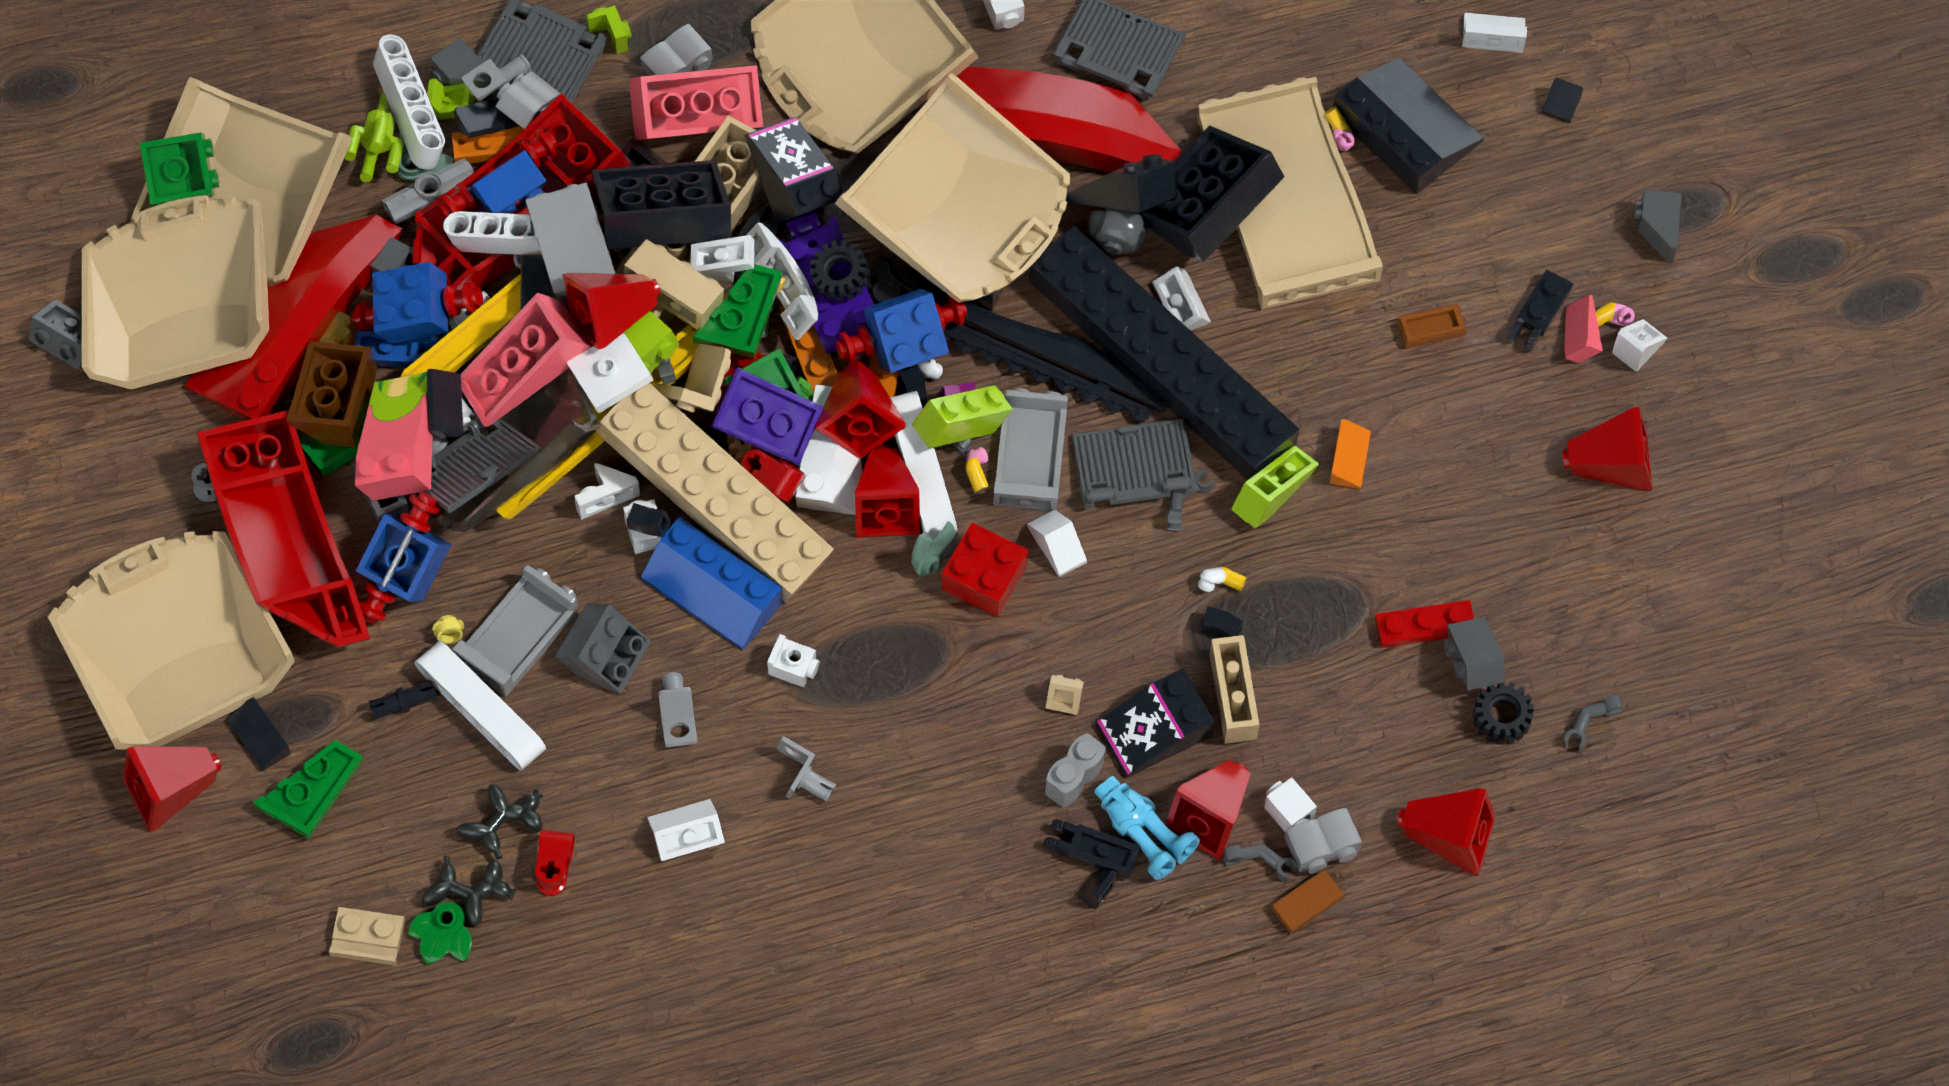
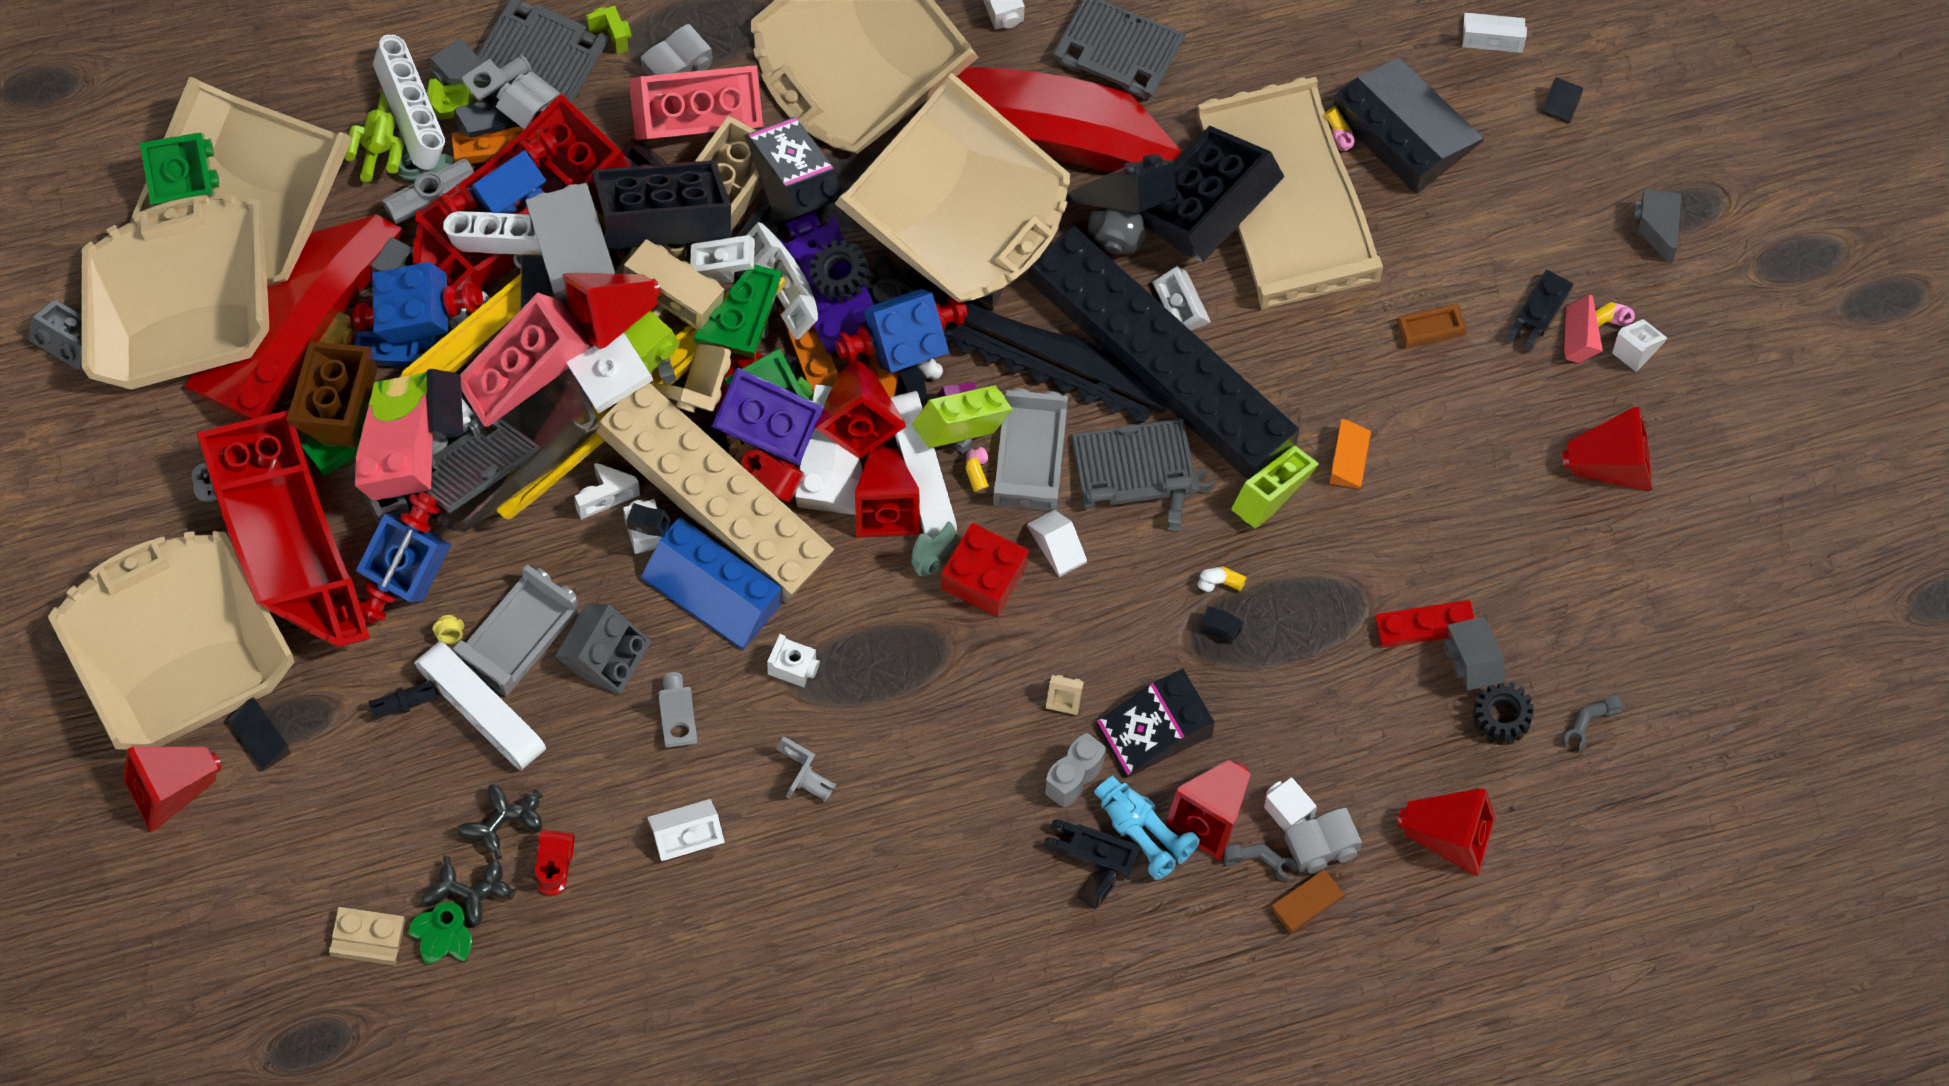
(311, 792): green wing -> none
(1234, 689): tan brick -> none

